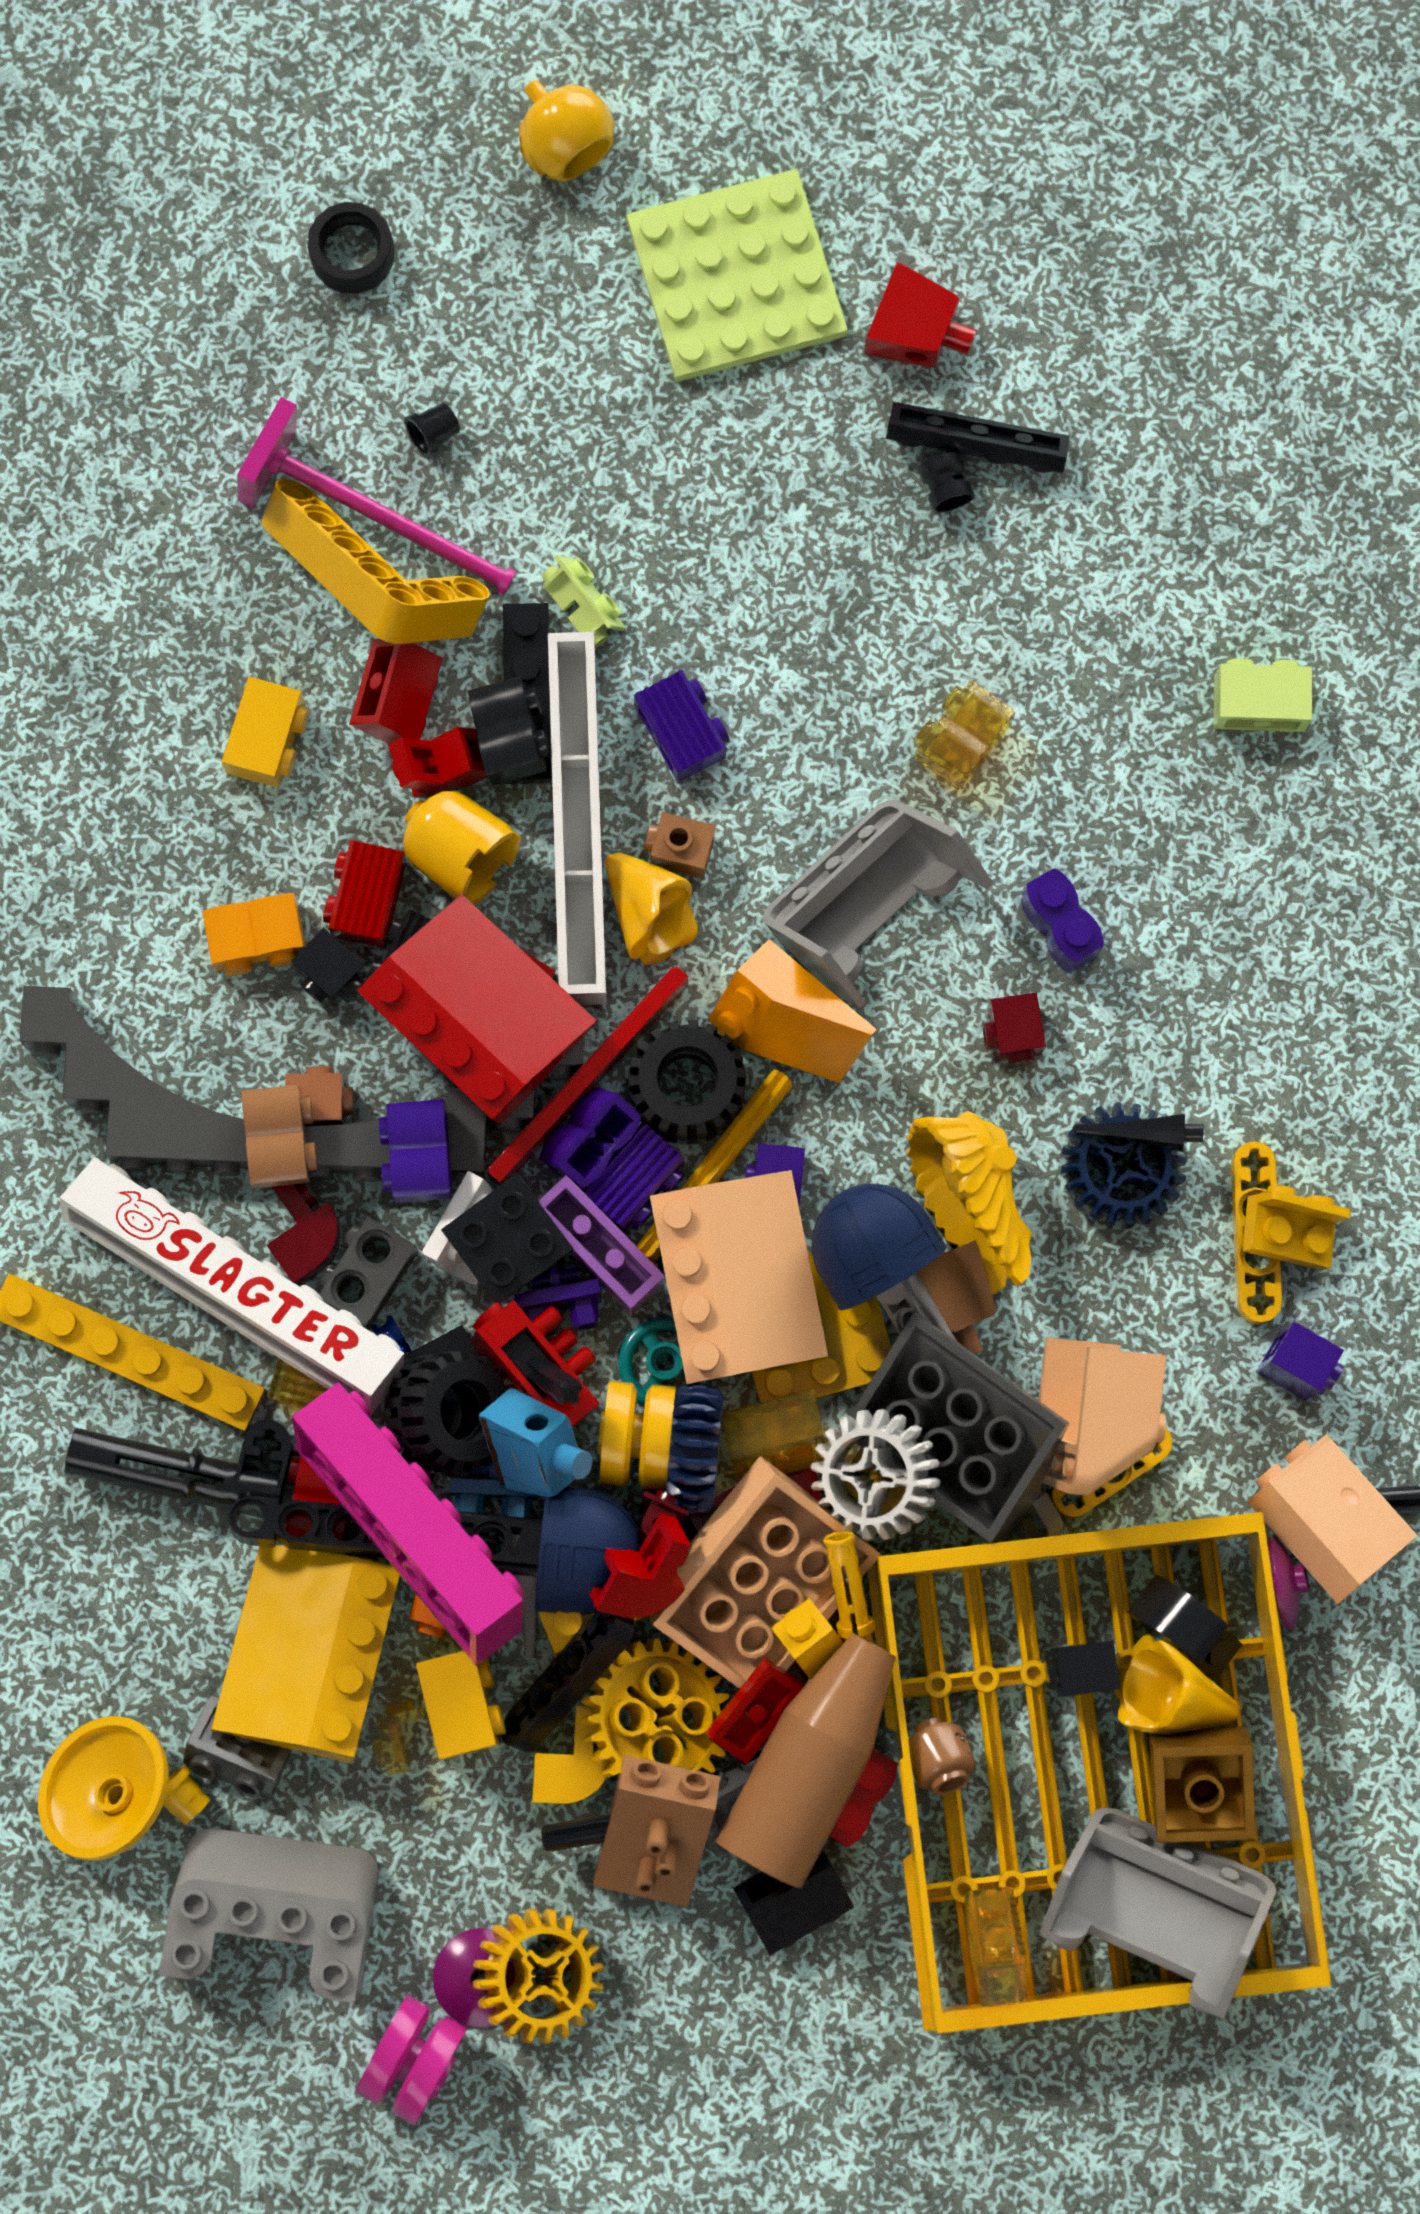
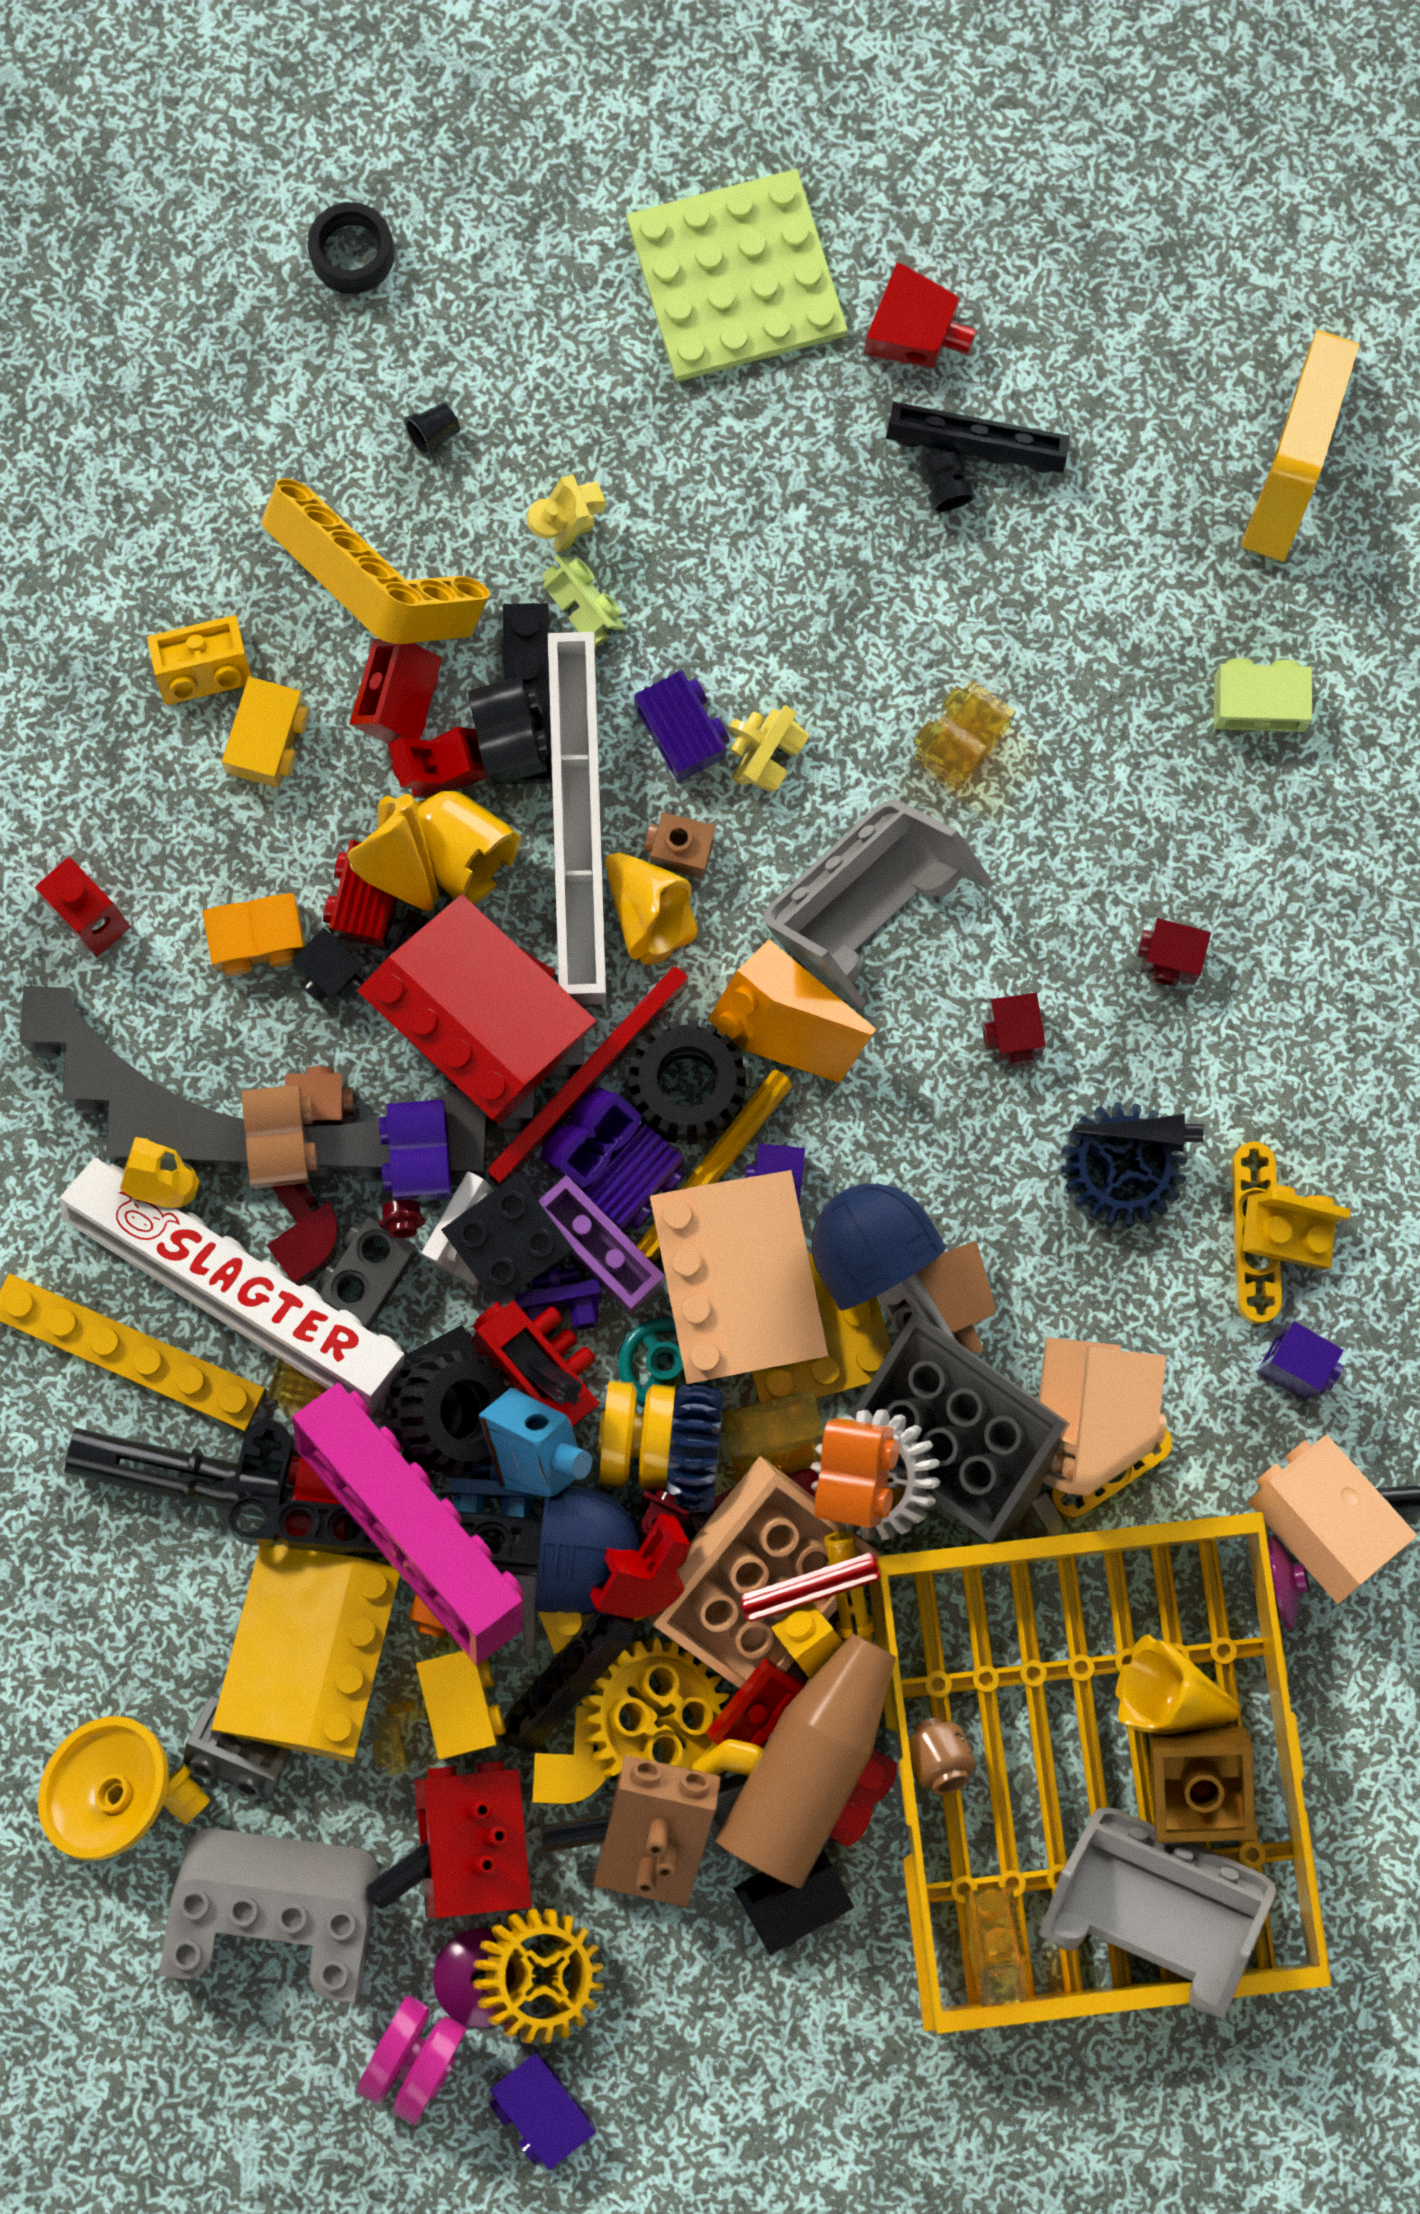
(81, 905): none -> red torso
(158, 1175): none -> yellow rock
(199, 660): none -> yellow bracket
(272, 455): dark pink tile -> none
(392, 1330): clear blue bush -> none
(397, 855): none -> yellow hat
(401, 1218): none -> dark red plate
(468, 1845): none -> red piece
(541, 2111): none -> dark purple brick
(565, 131): yellow piece -> none
(566, 512): none -> light yellow hips
(729, 1756): none -> yellow arm
(776, 731): none -> light yellow hips
(811, 1587): none -> axle
(855, 1473): none -> orange brick
(967, 1183): yellow piece -> none
(1054, 910): dark purple brick -> none
(1082, 1669): black brick -> none
(1173, 952): none -> dark red brick
(1186, 1625): black brick -> none
(1301, 446): none -> yellow beam

